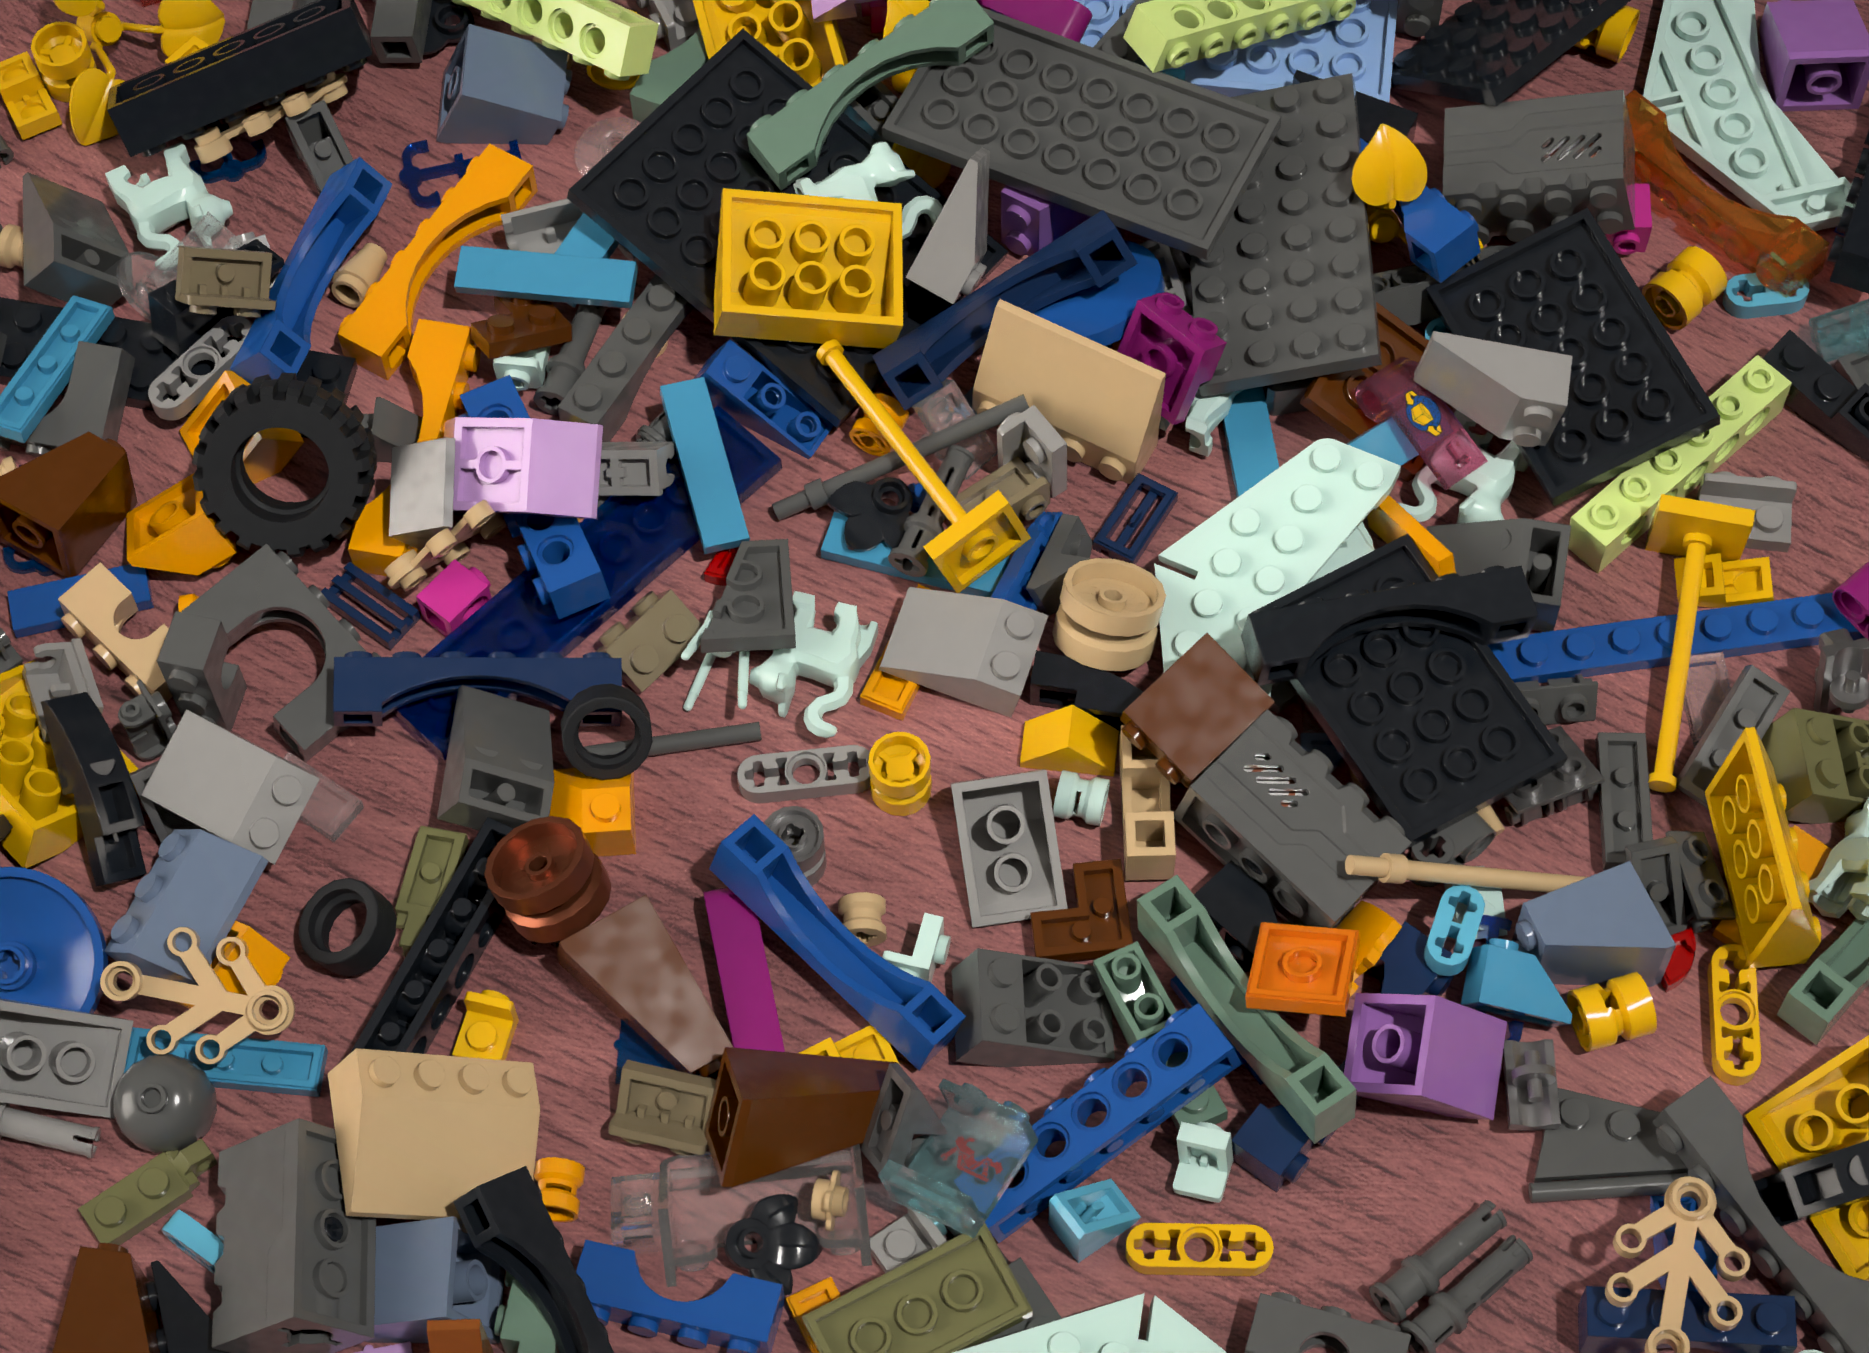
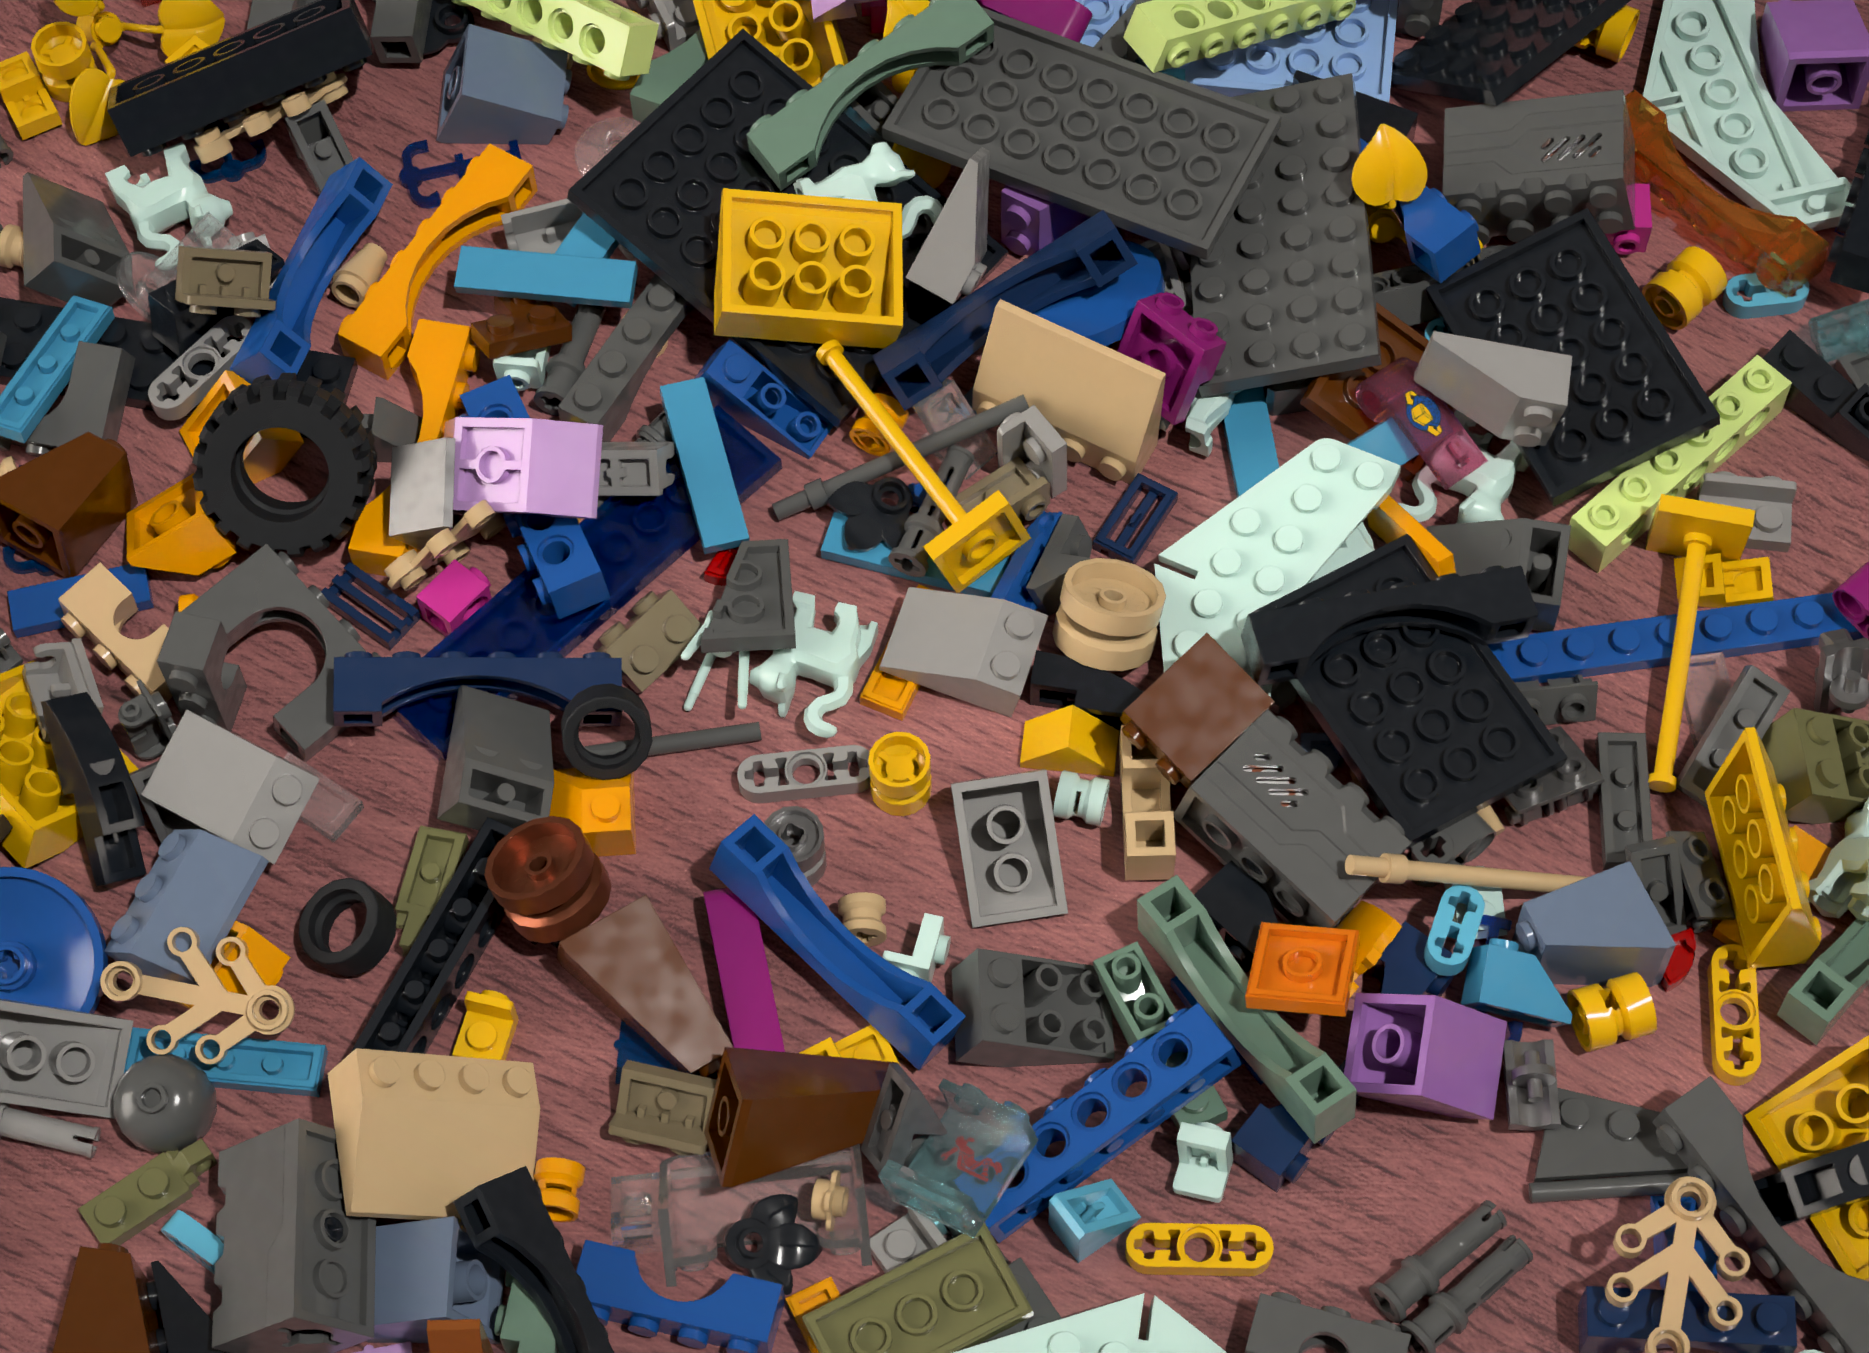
(1095, 926): reddish brown plate -> none

